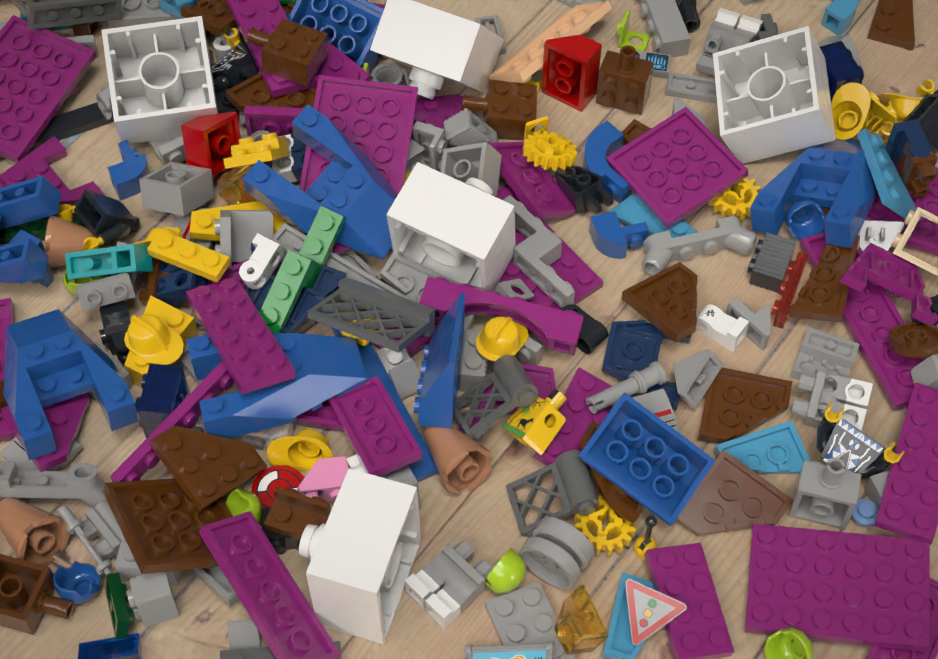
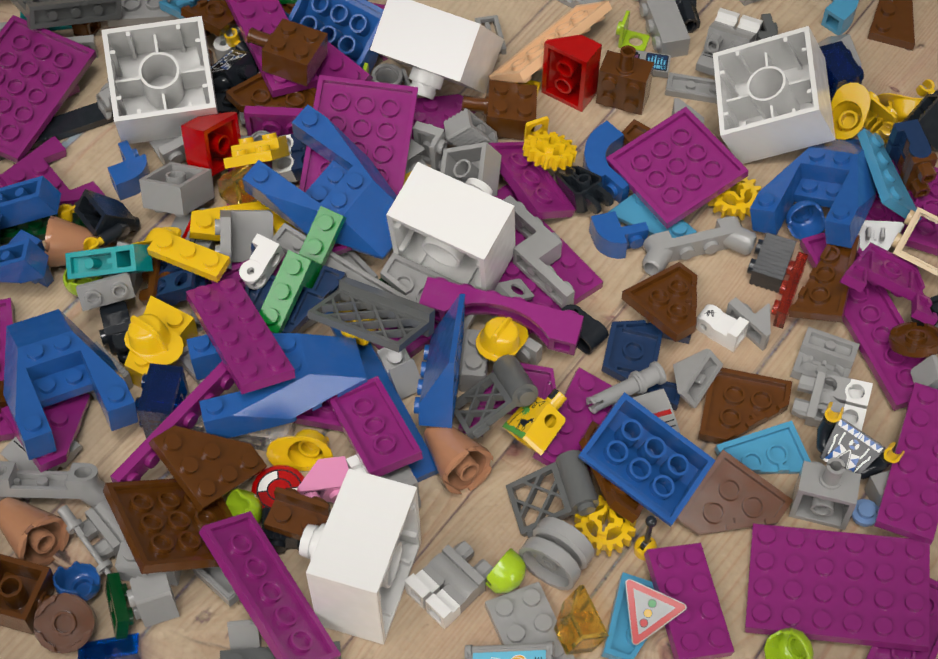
(64, 623): none -> reddish brown tile

